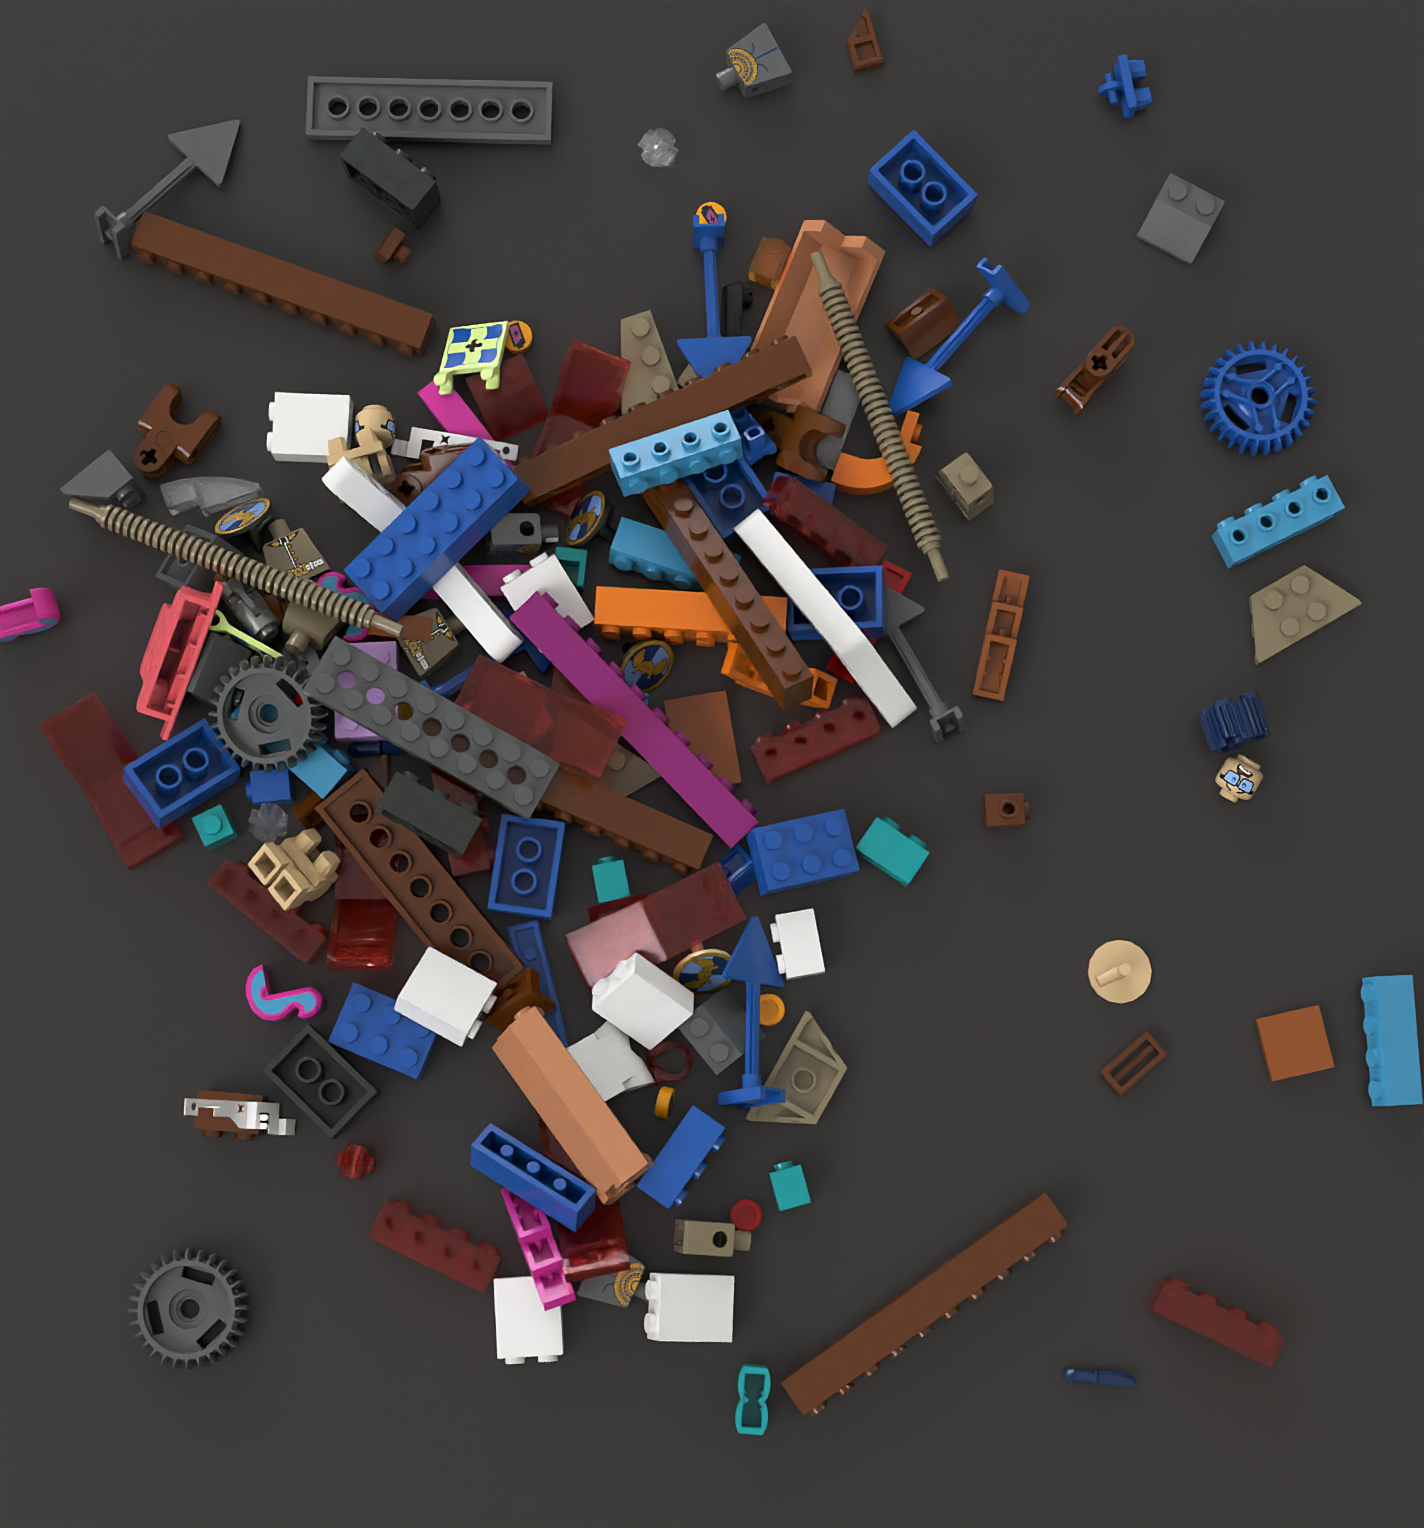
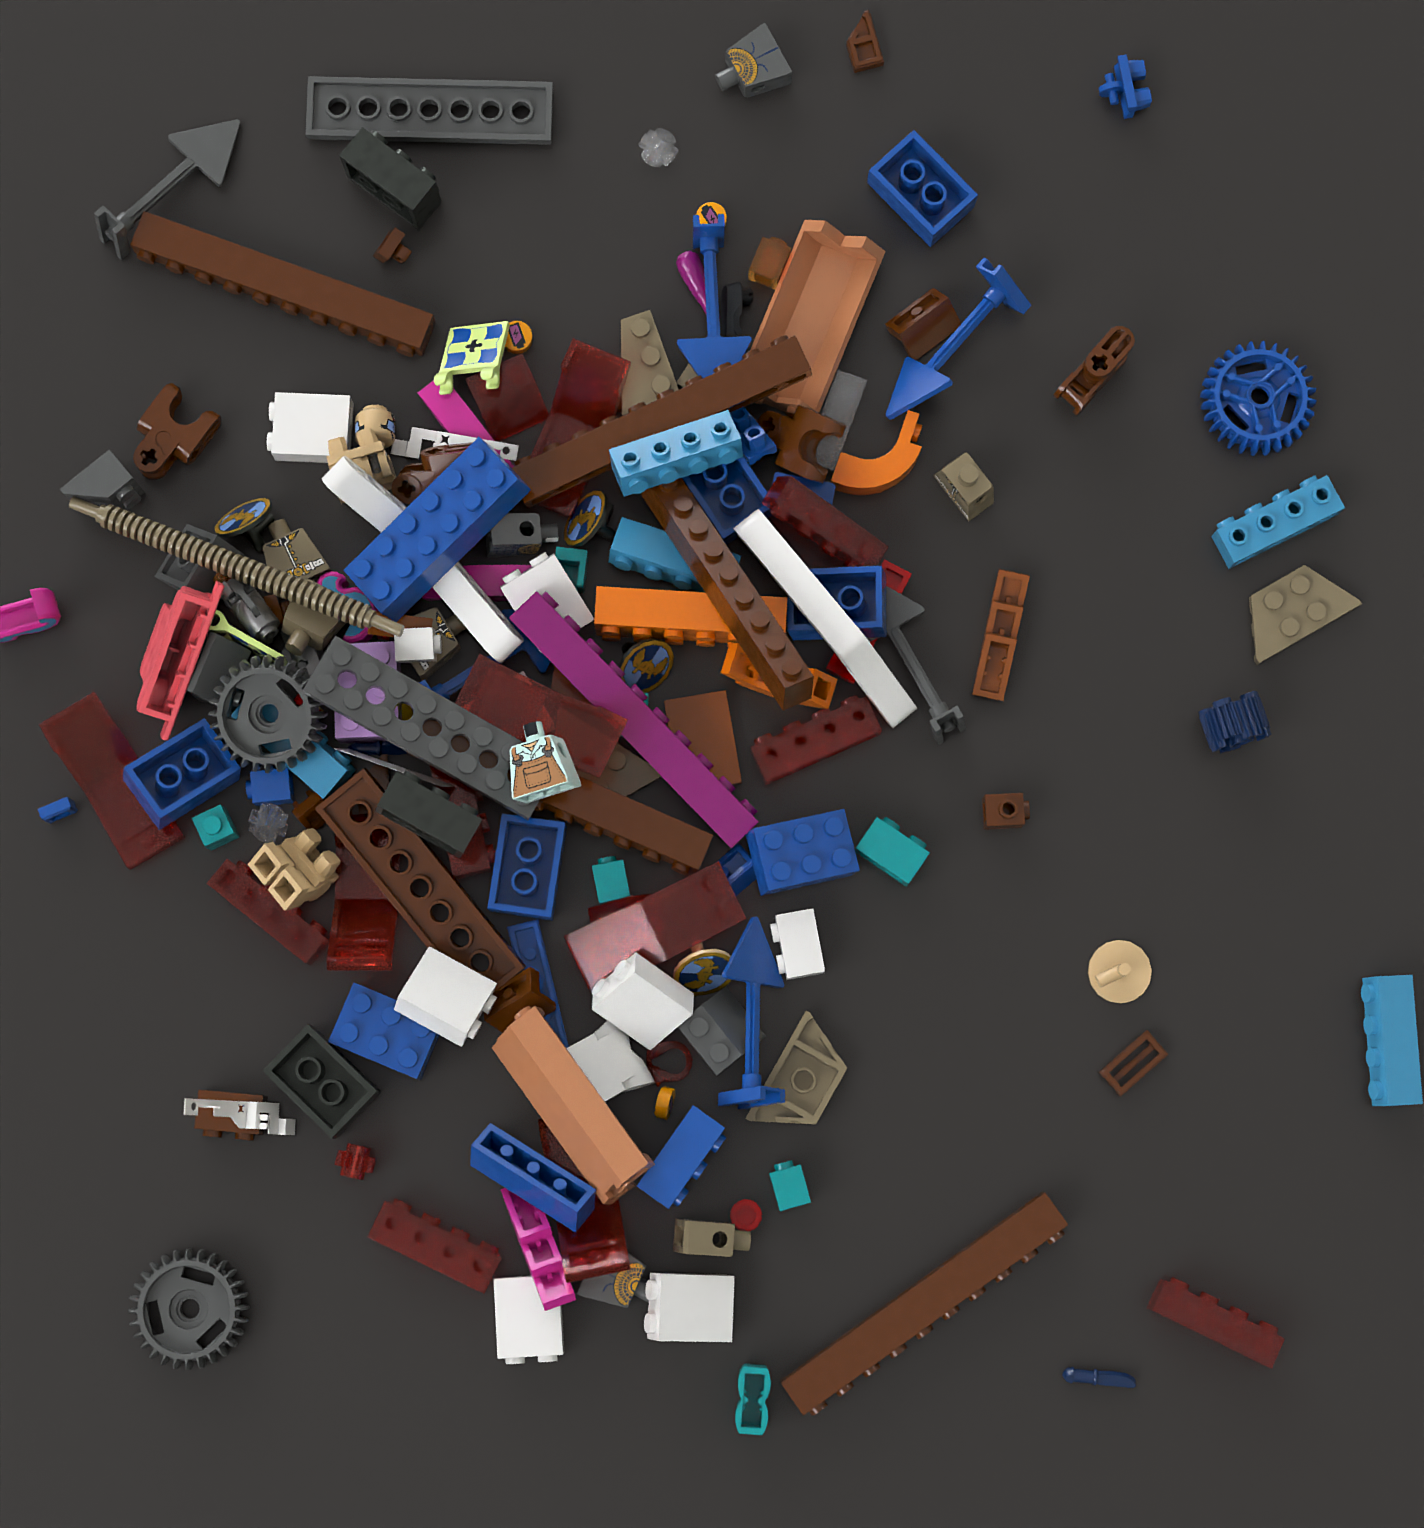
(57, 810): none -> blue tile
(209, 493): clear slope -> none
(280, 1005): dark pink animal -> none
(394, 767): none -> white sticker
(417, 645): none -> white brick
(541, 766): none -> torso
(692, 273): none -> magenta piece
(771, 1009): light orange tile -> none
(880, 416): dark tan hose -> none
(1180, 219): dark grey slope -> none
(1239, 778): tan head -> none
(1294, 1043): dark orange tile -> none

